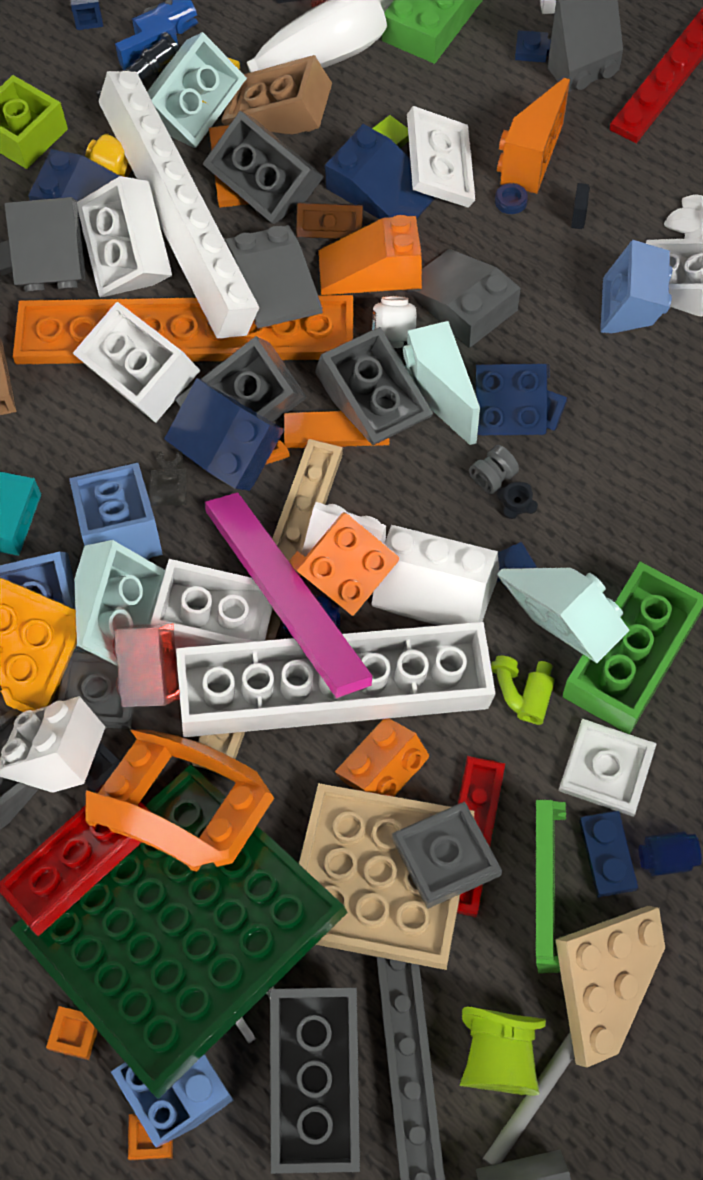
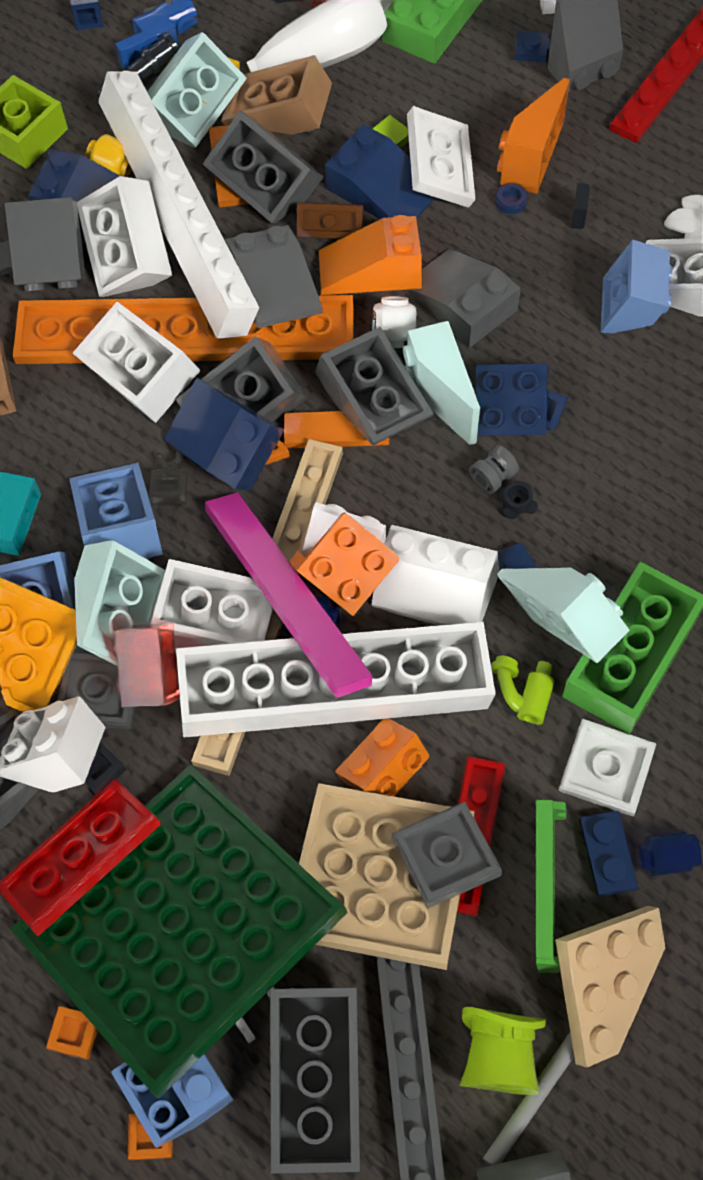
(226, 832): orange wedge -> none

